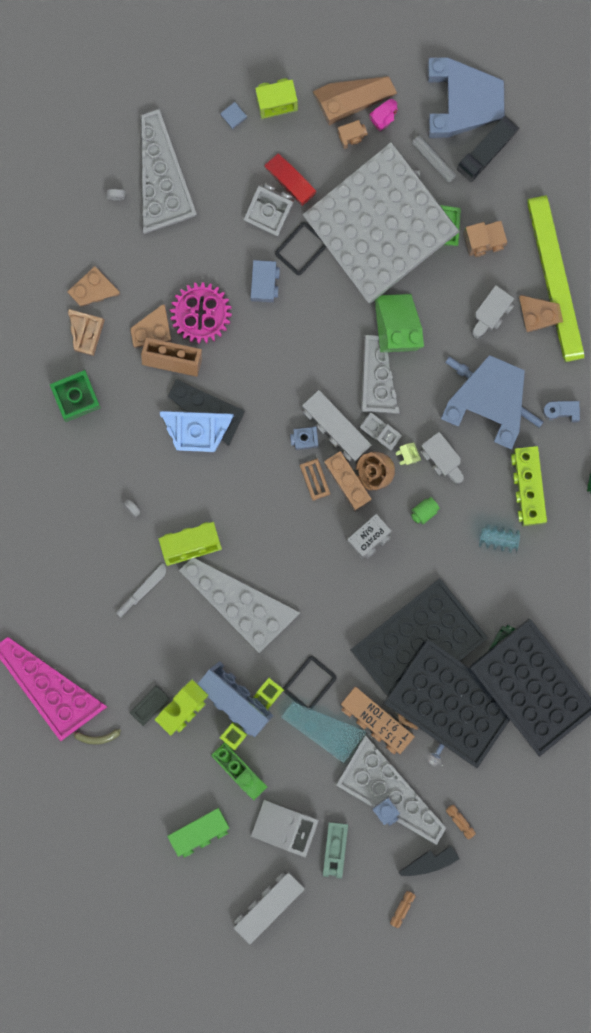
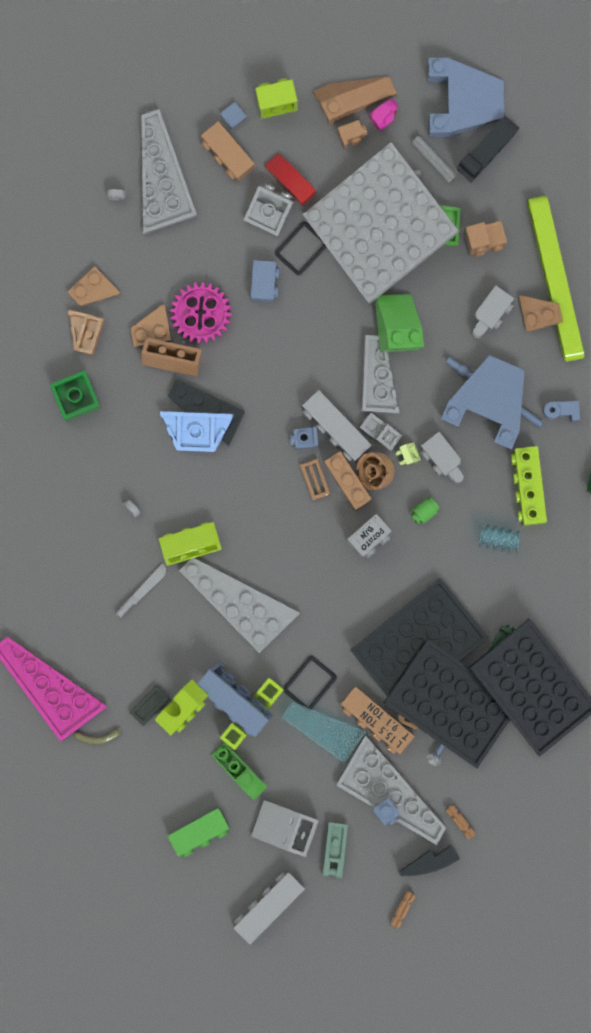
(227, 152): none -> medium nougat brick

